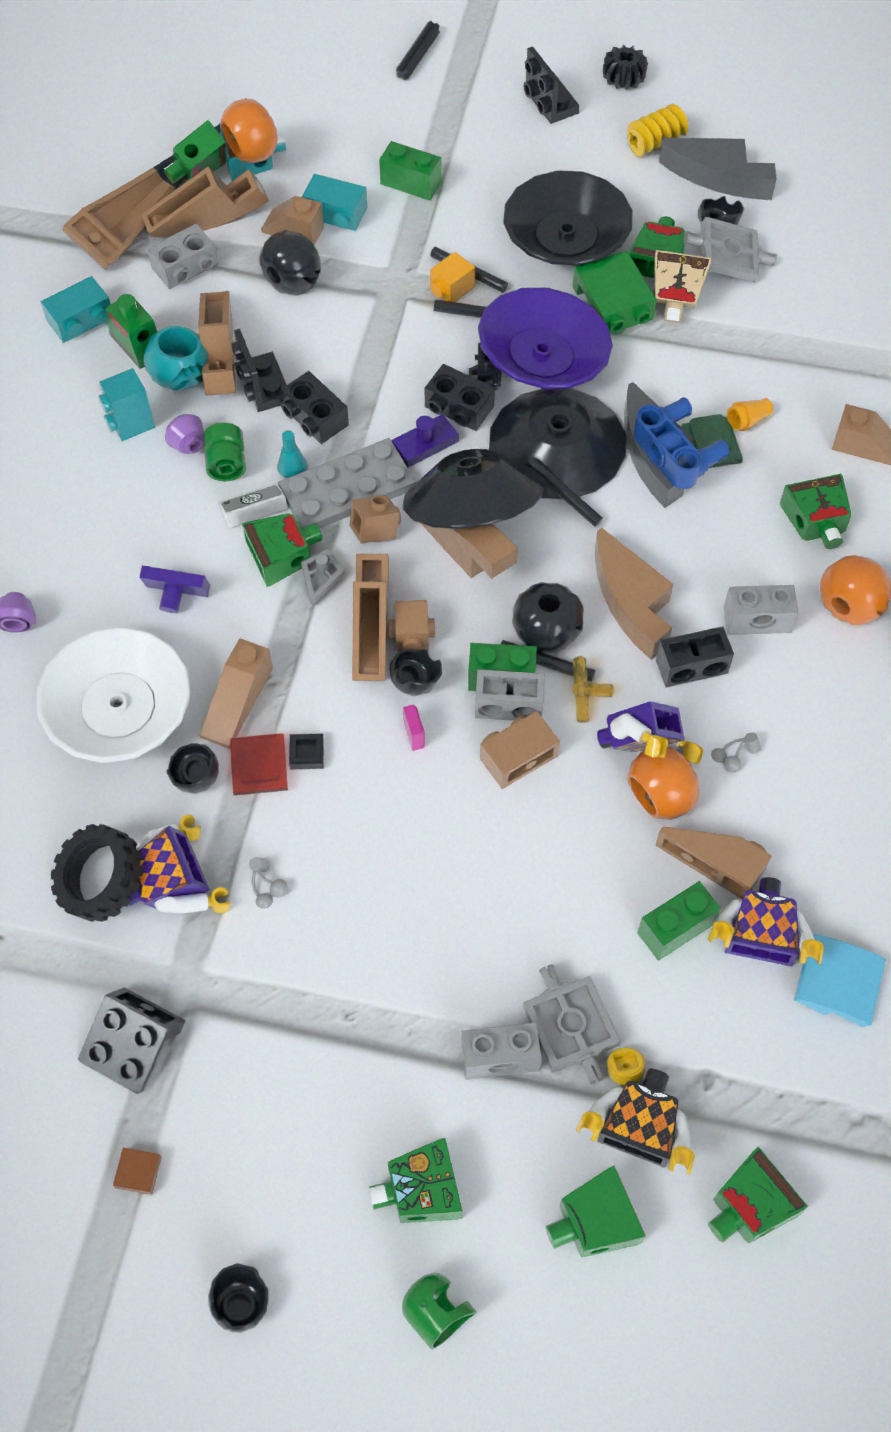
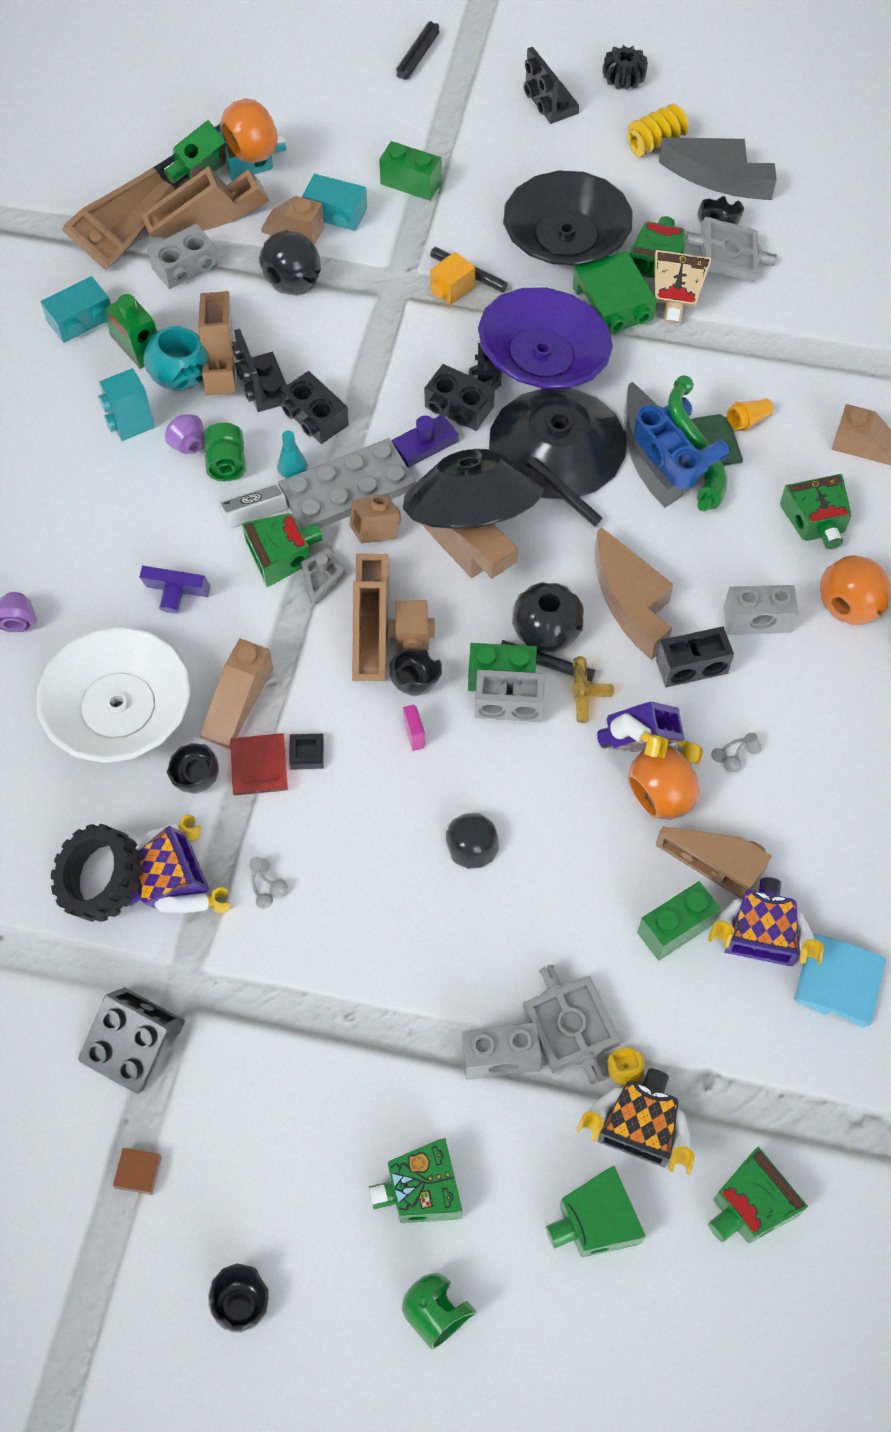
(458, 308): black bar -> none
(472, 840): none -> black hair
(519, 749): medium nougat brick -> none
(715, 478): none -> green animal

